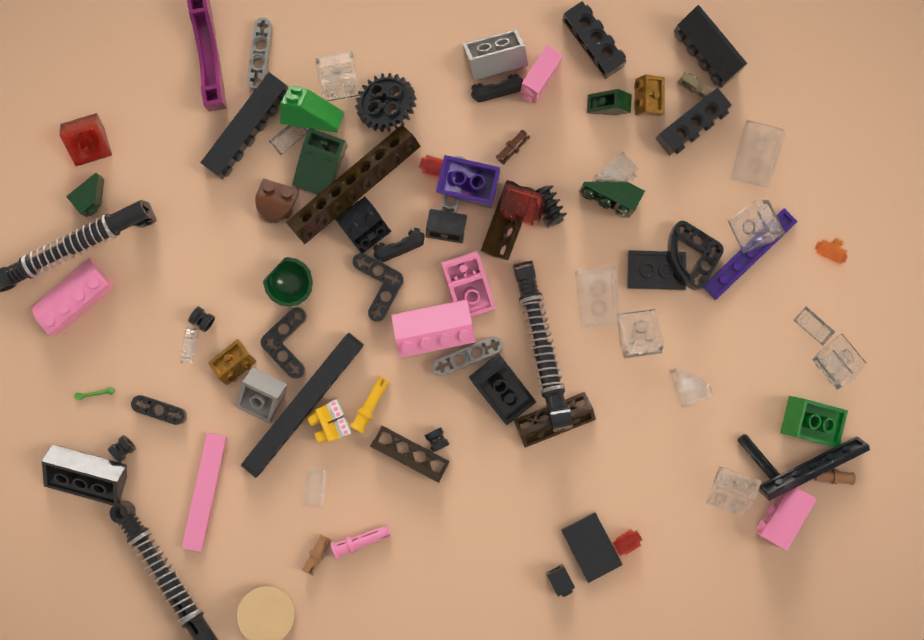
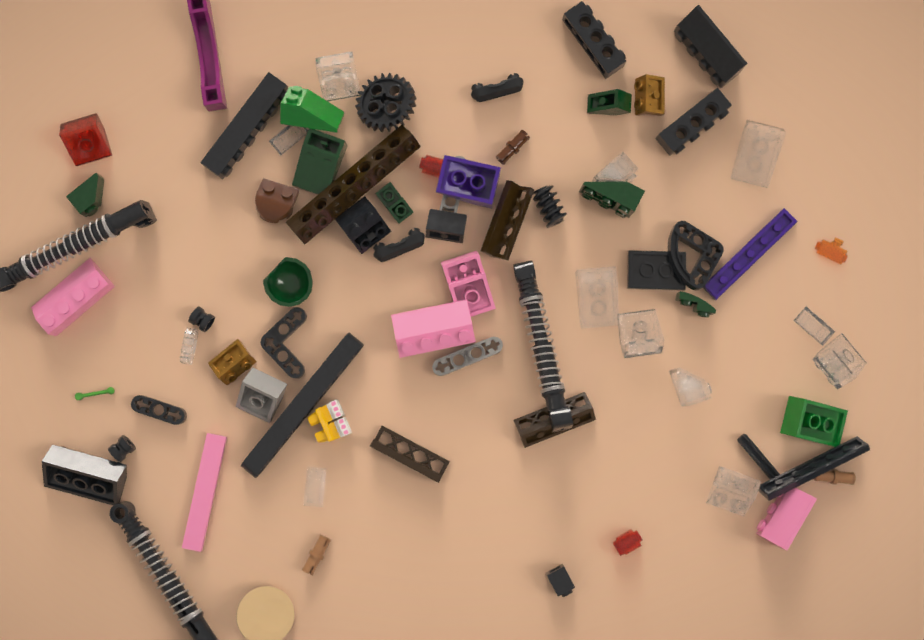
(259, 54): light grey beam -> none
(351, 544): bright pink pin -> none
(365, 413): yellow pin -> none
(386, 286): black beam -> none
(394, 202): none -> dark green slope
(438, 444): black wheel -> none
(495, 54): light grey slope -> none
(502, 389): black slope -> none
(522, 204): clear red slope -> none
(541, 74): bright pink brick -> none
(591, 547): black tile -> none
(690, 82): dark tan plate -> none
(700, 306): none -> dark green slope
(756, 225): clear slope -> none

